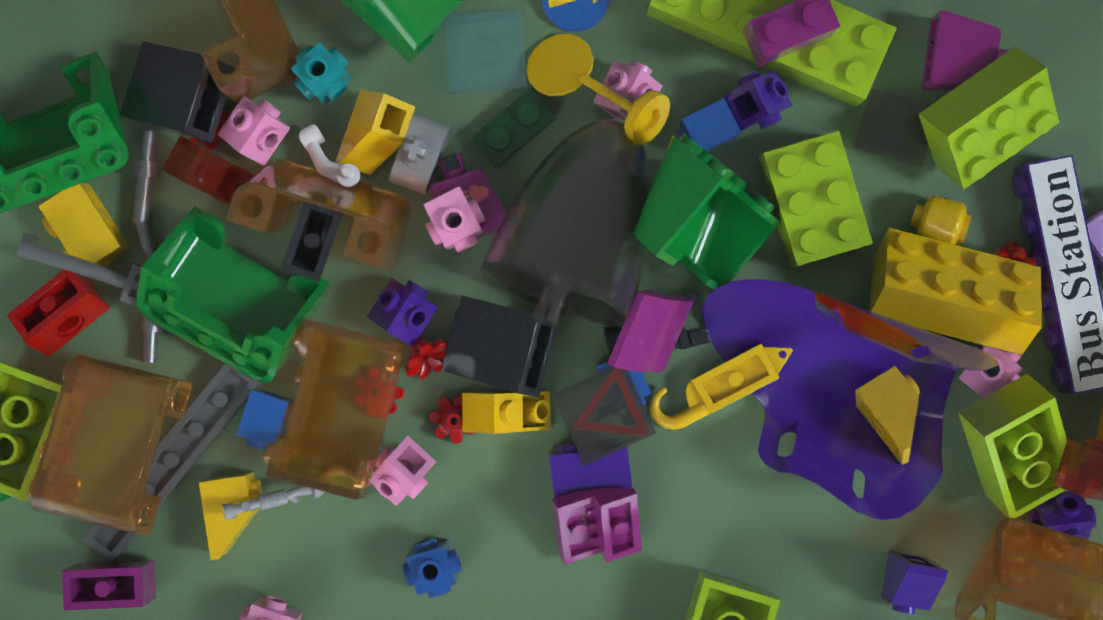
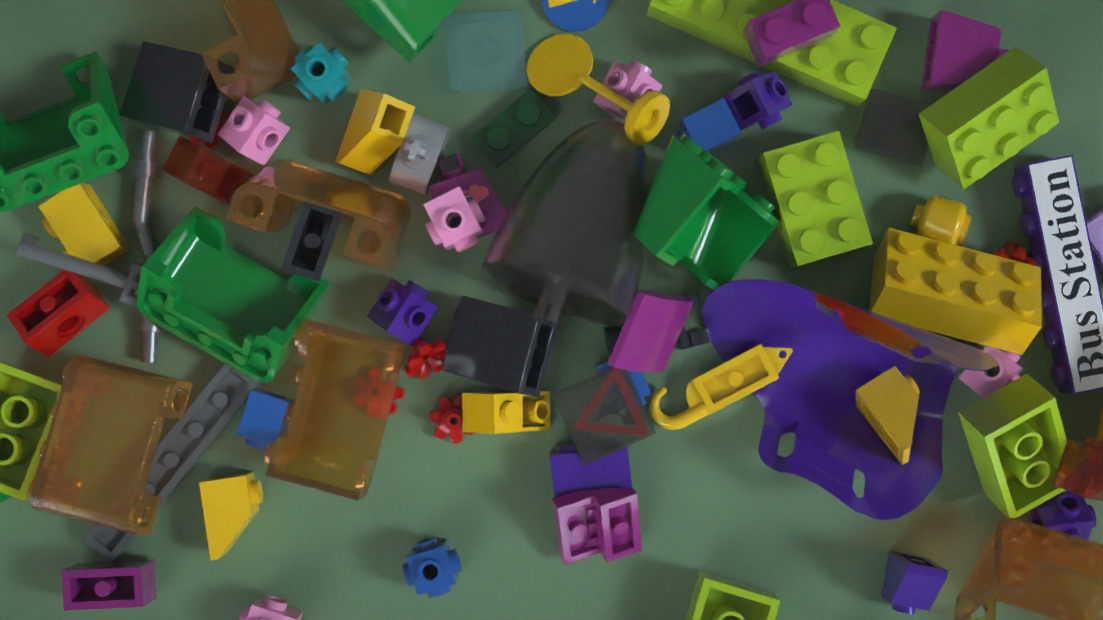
(269, 500): light grey piece -> none
(343, 174): white piece -> none
(402, 471): bright pink brick -> none

